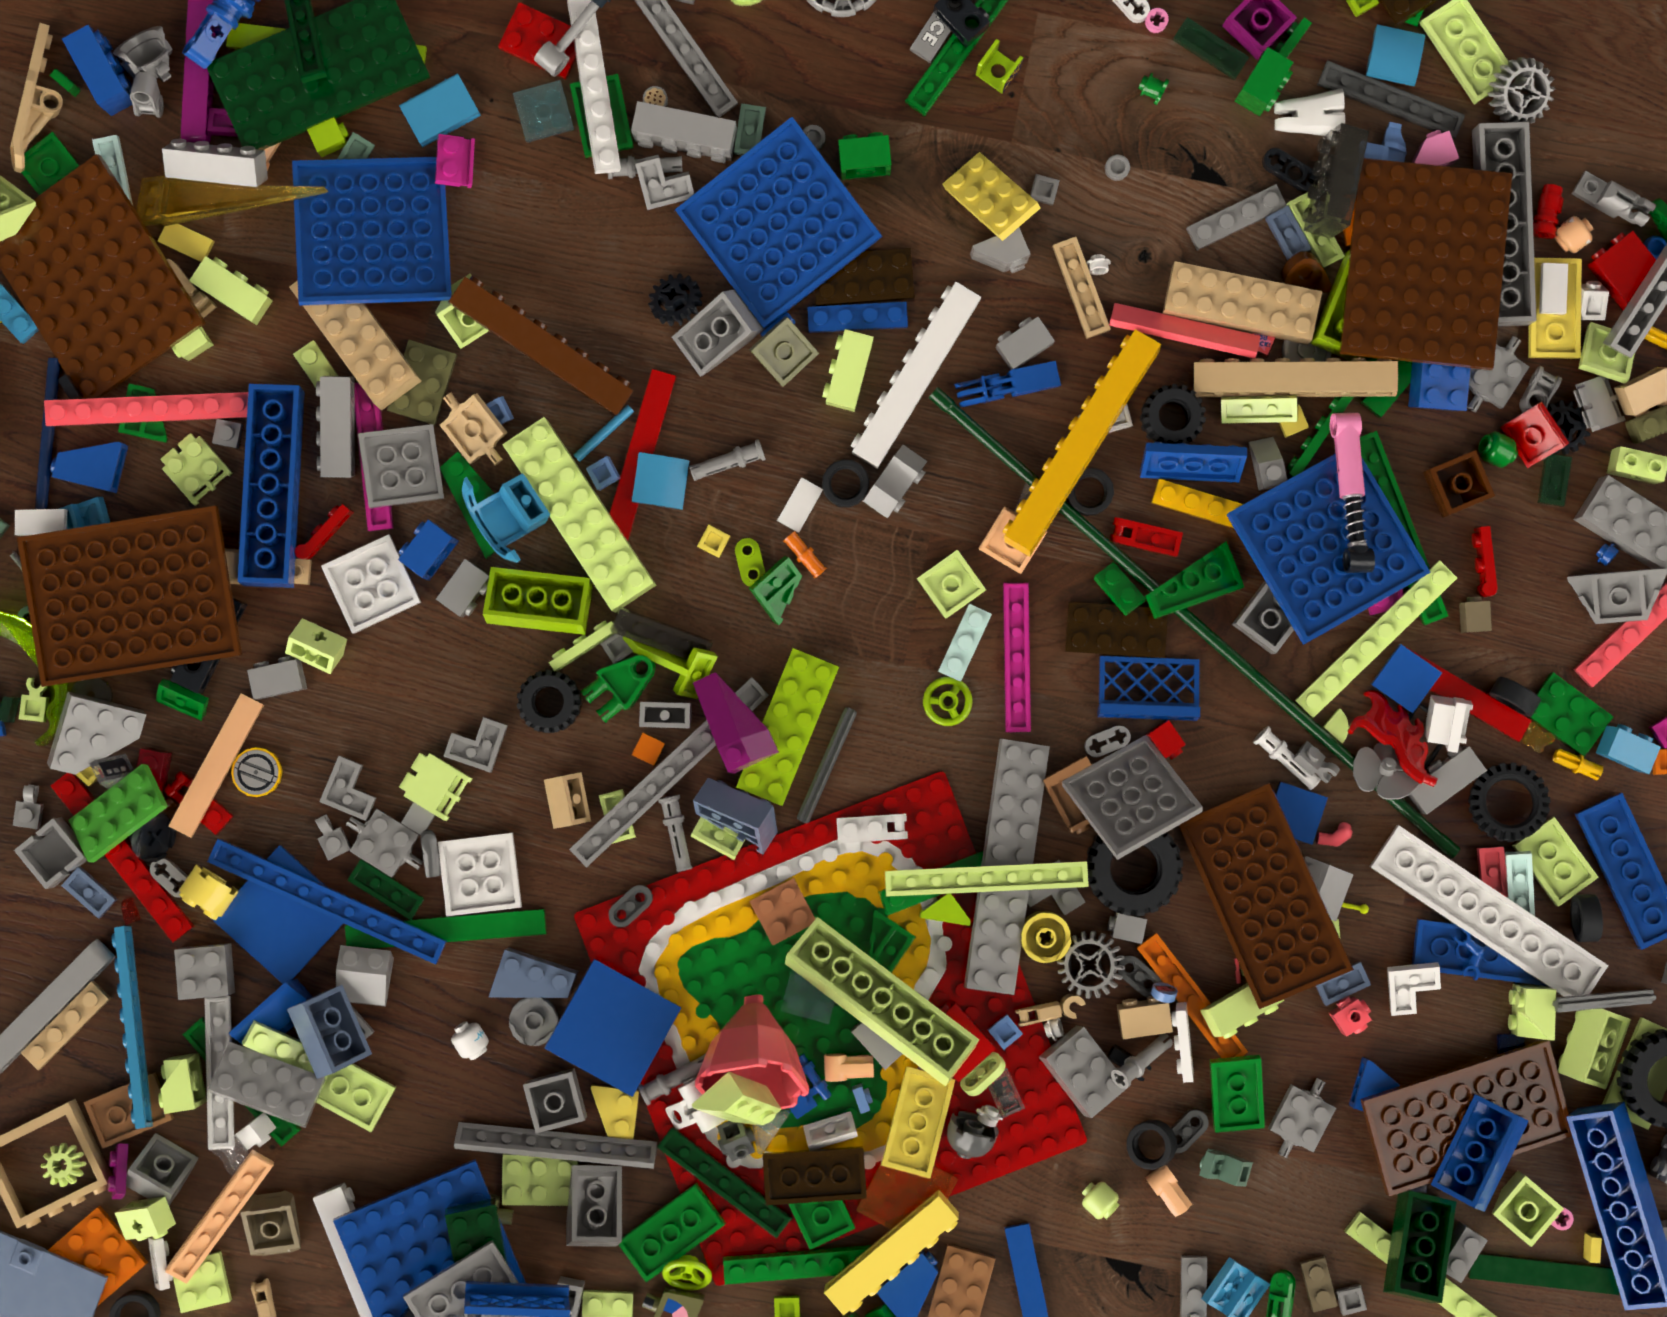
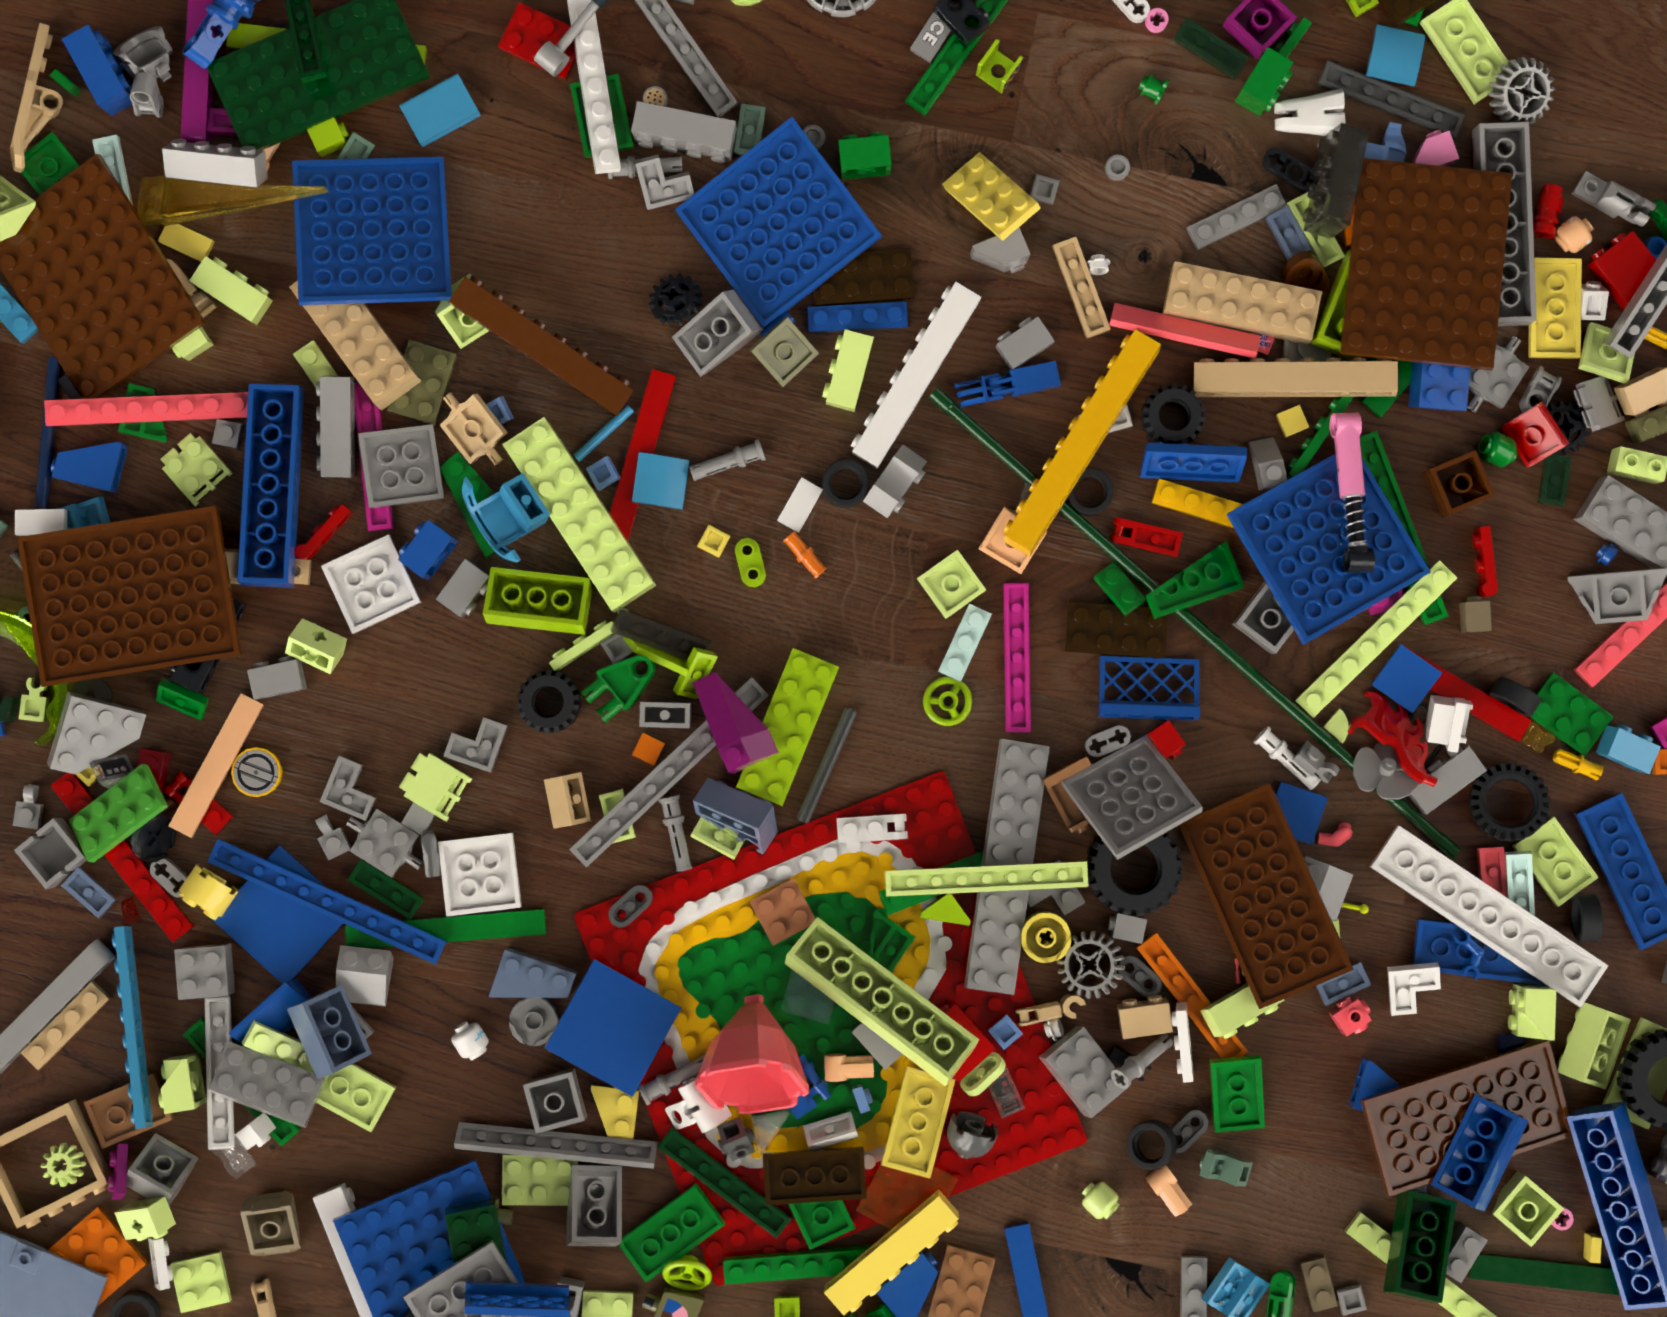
(219, 1216): light nougat tile -> none
(454, 161): dark pink plate -> none
(543, 111): clear light blue plate -> none
(739, 1101): yellowish green slope -> none
(776, 588): green wing -> none
(988, 1115): white plate -> none
(1164, 992): medium blue tile -> none
(1259, 409): yellowish green plate -> none
(1302, 1118): light grey plate -> none
(1553, 288): white tile -> none
(1604, 1000): dark grey axle -> none

